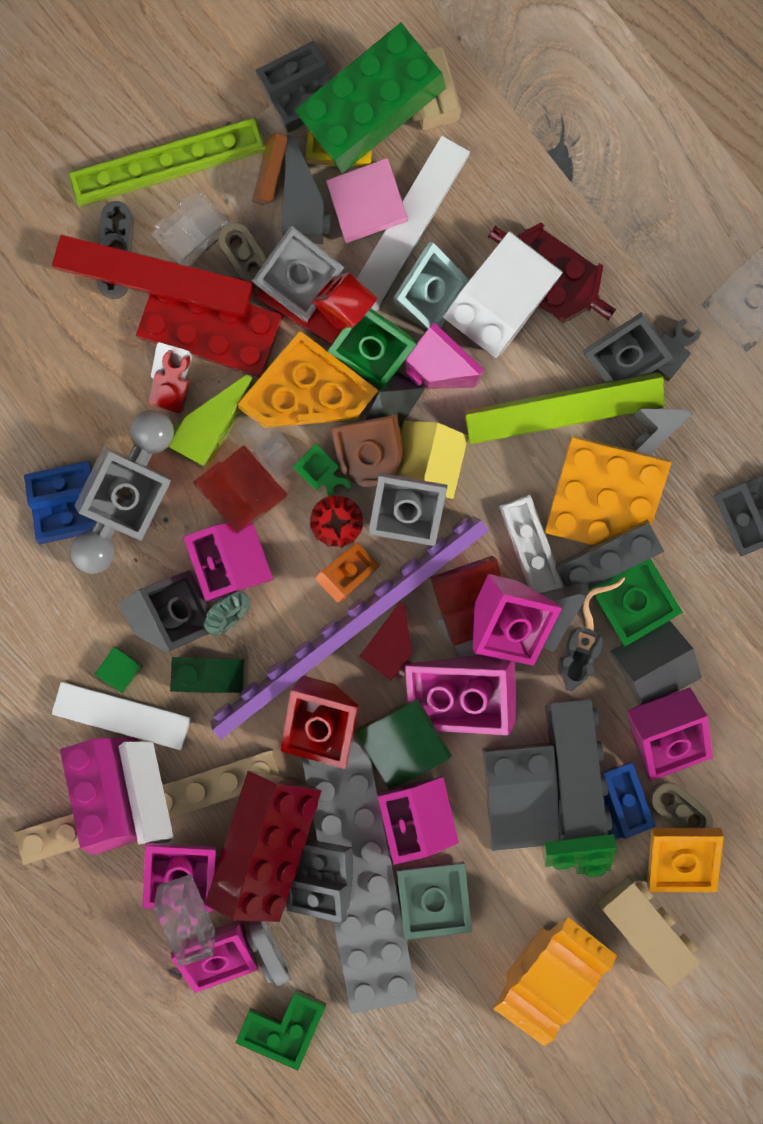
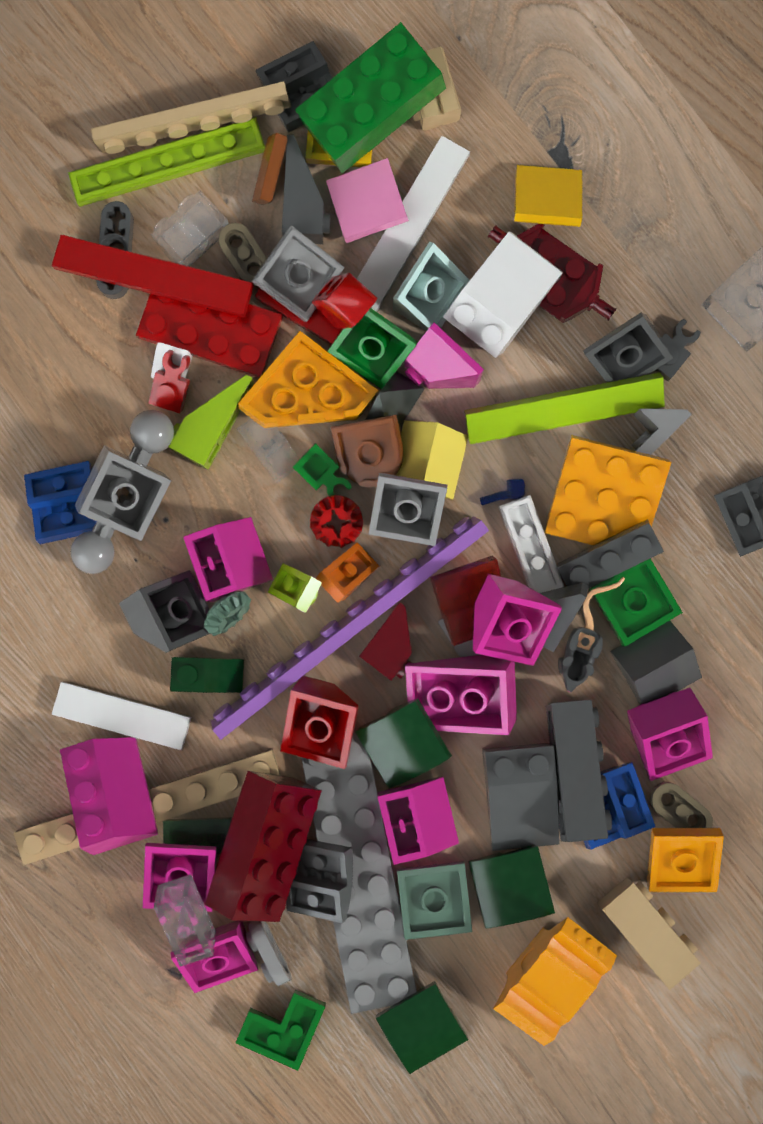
(118, 669): green tile -> none
(145, 792): white tile -> none
(197, 831): none -> clear green plate
(201, 115): none -> tan plate
(240, 489): clear red slope -> none
(295, 587): none -> lime plate
(421, 1027): none -> dark green slope
(511, 887): none -> dark green slope
(514, 491): none -> clear blue hand
(548, 195): none -> yellow tile
(588, 854): green plate -> none

